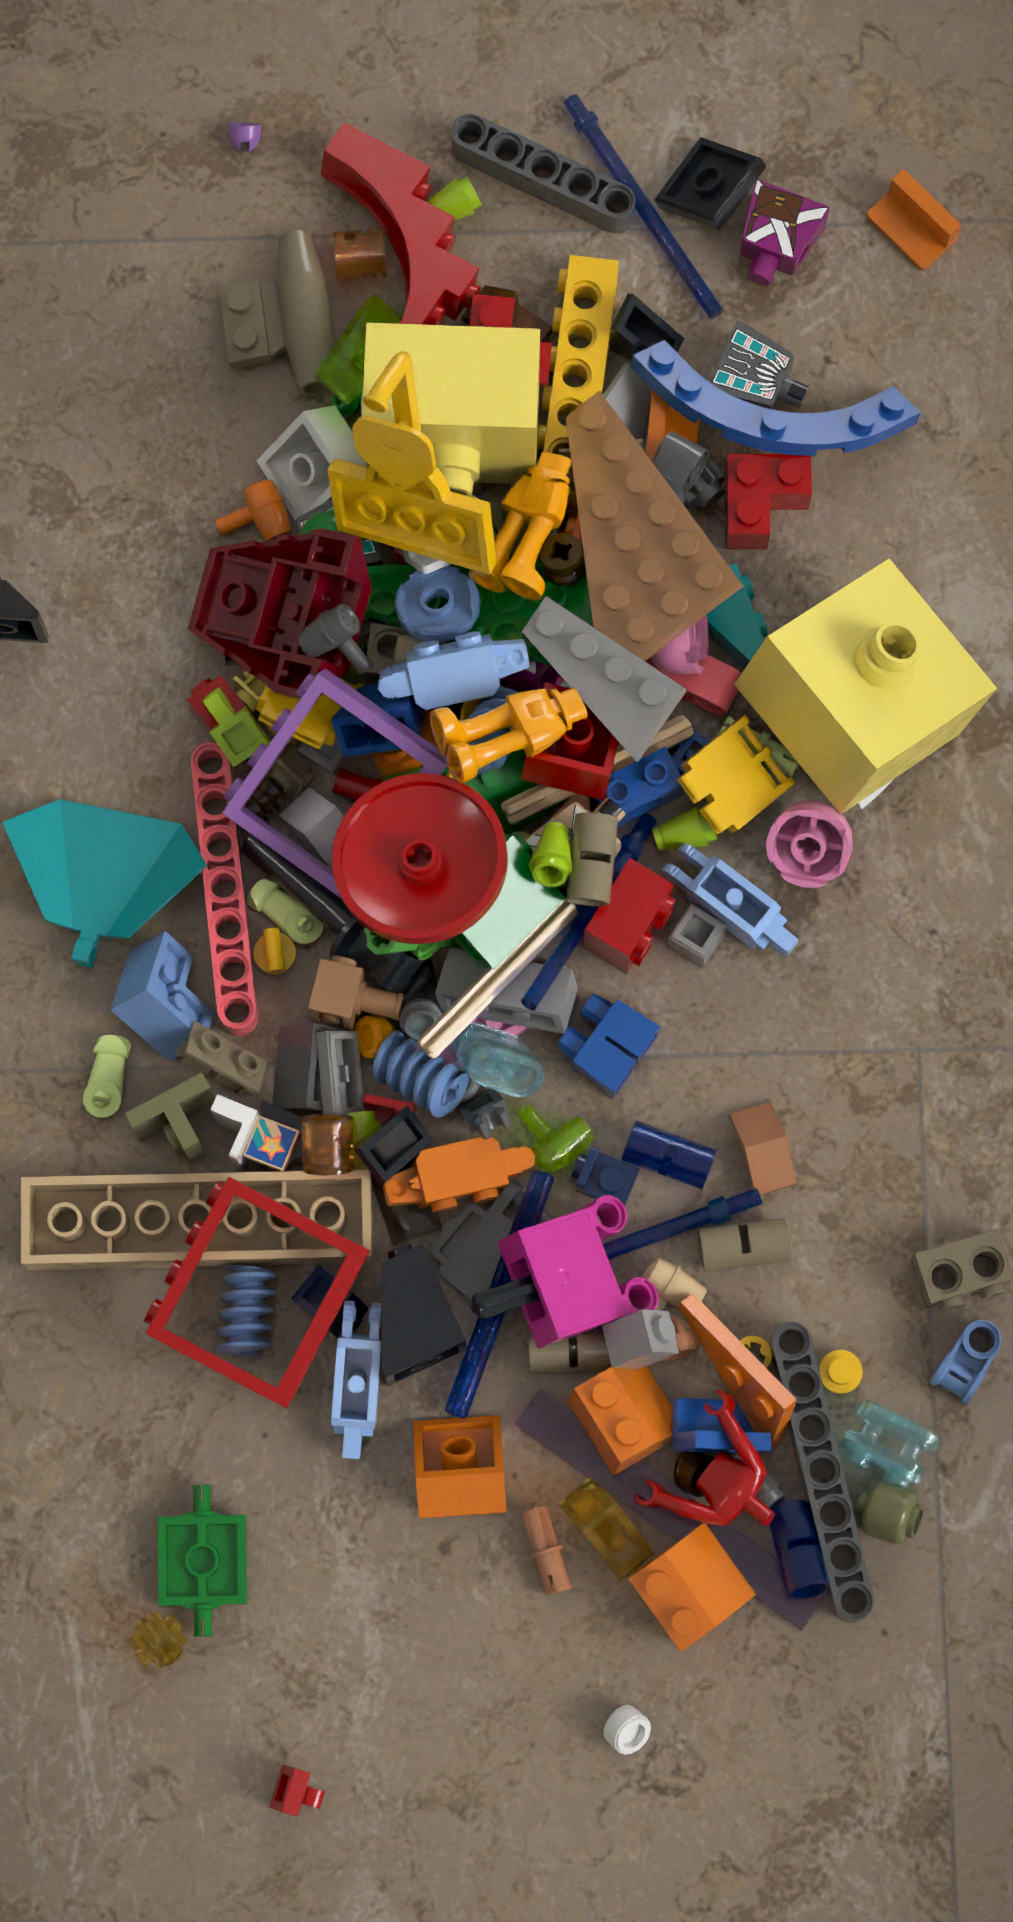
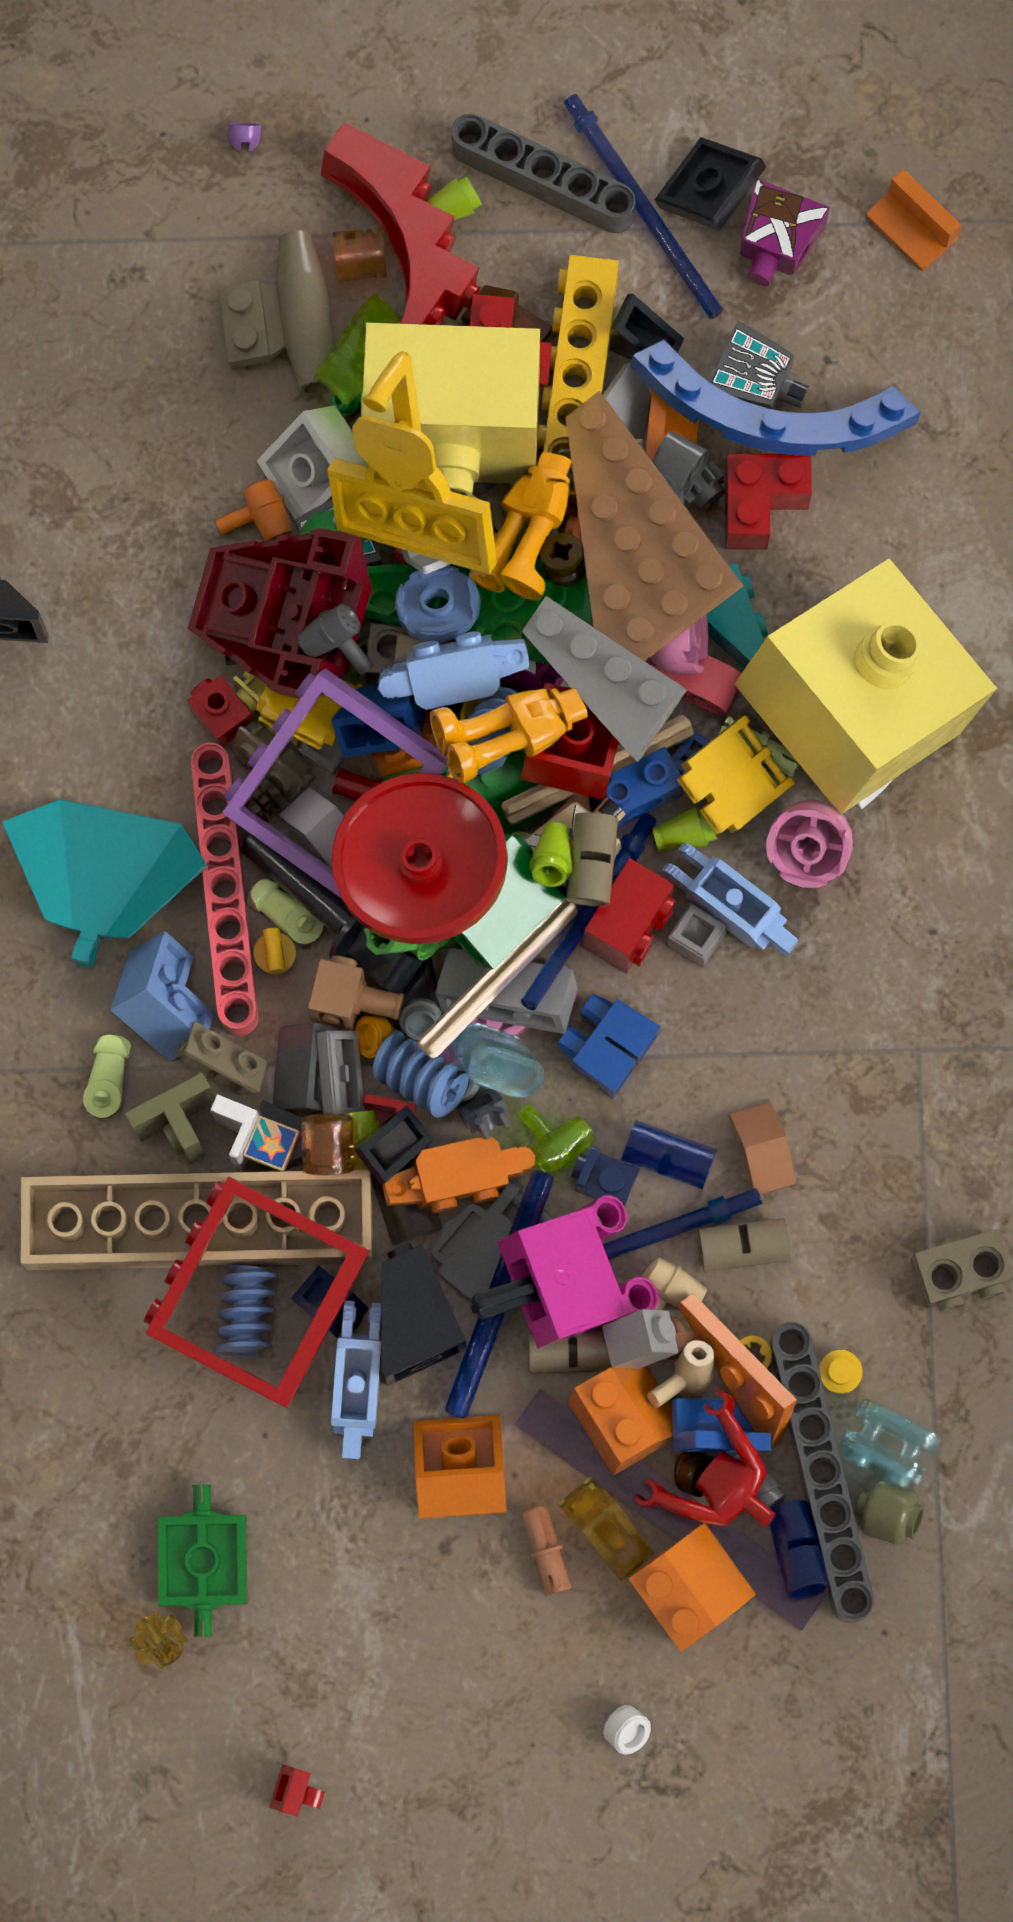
(236, 732): lime plate -> none
(691, 1374): none -> tan piece
(967, 1363): medium blue piece -> none

